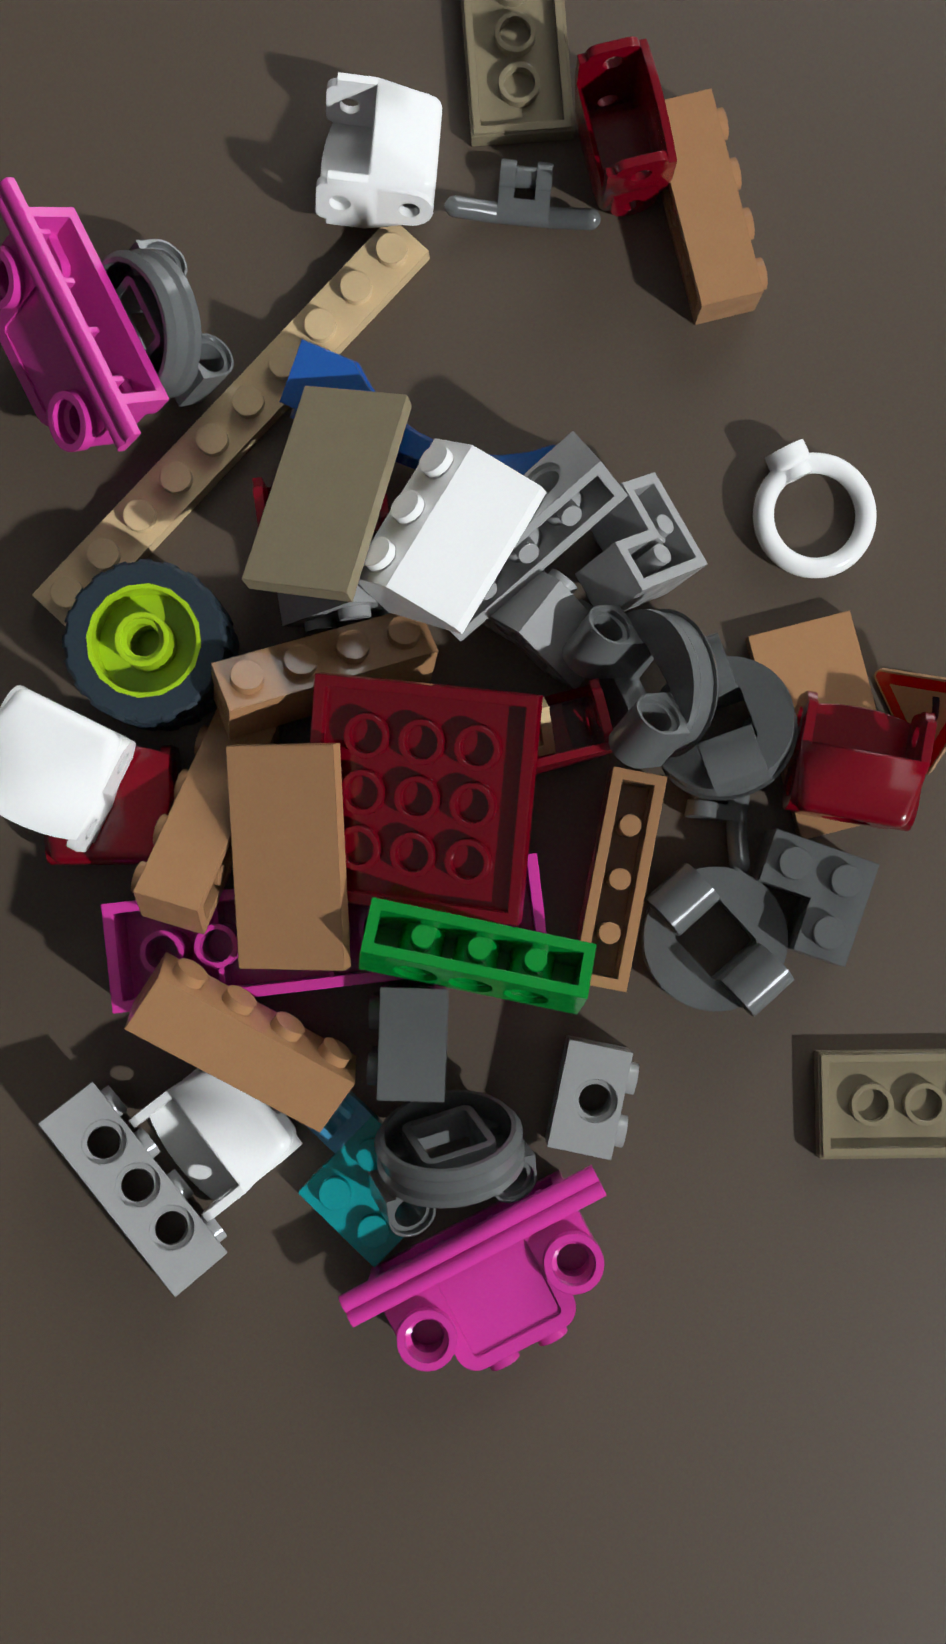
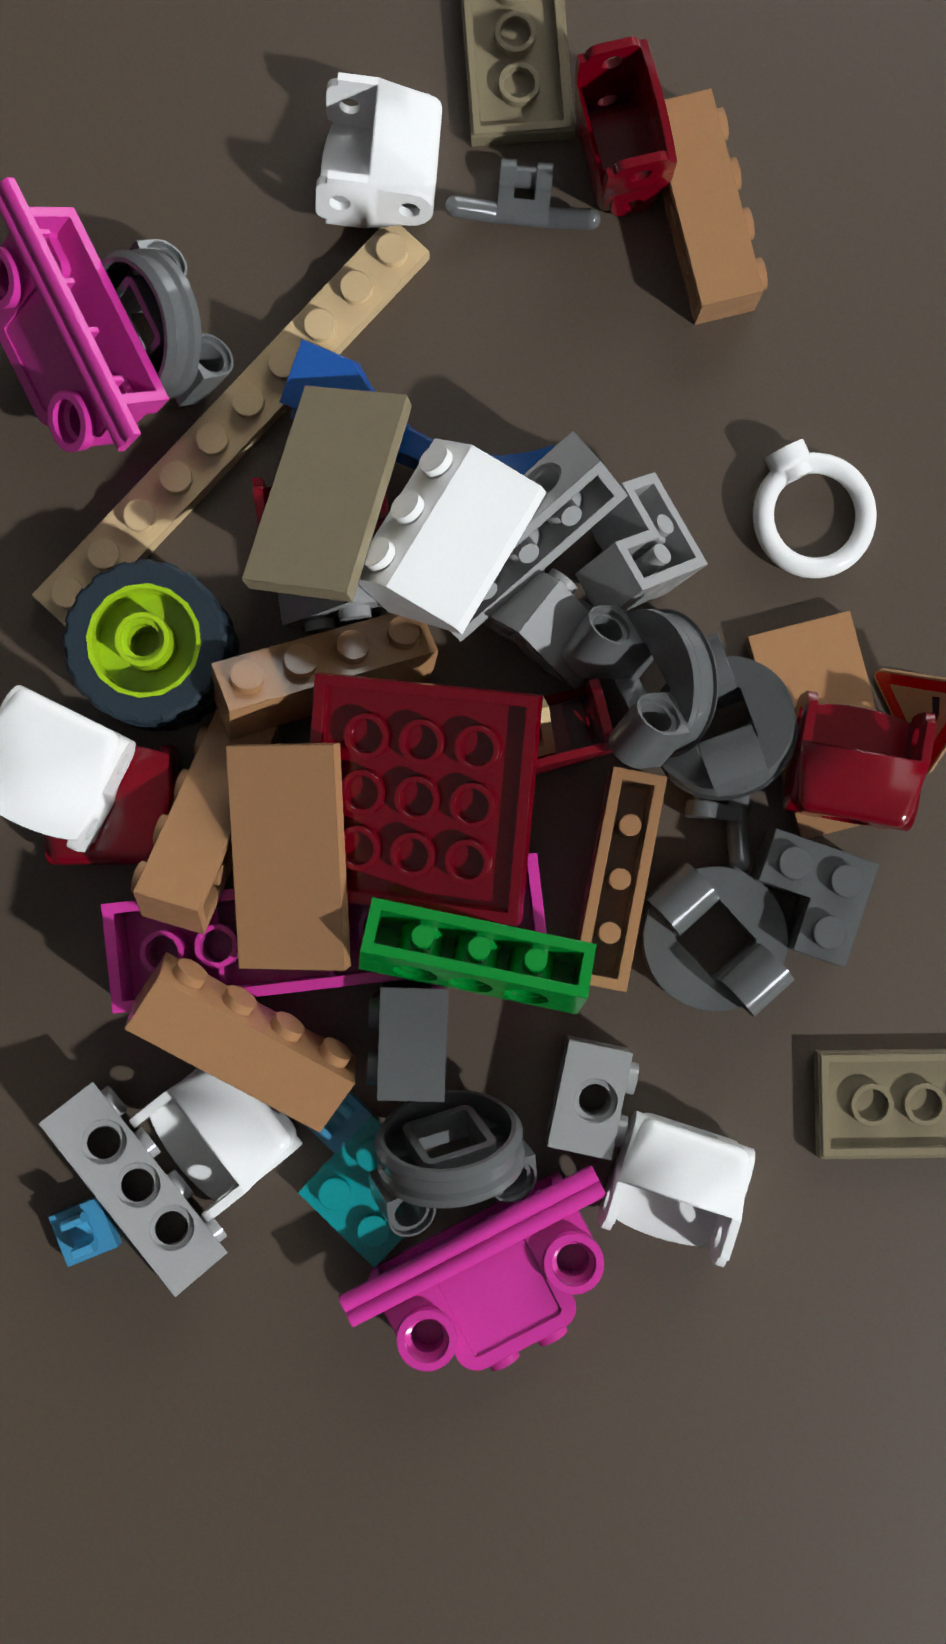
(84, 1231): none -> dark azure tile
(679, 1184): none -> white piece

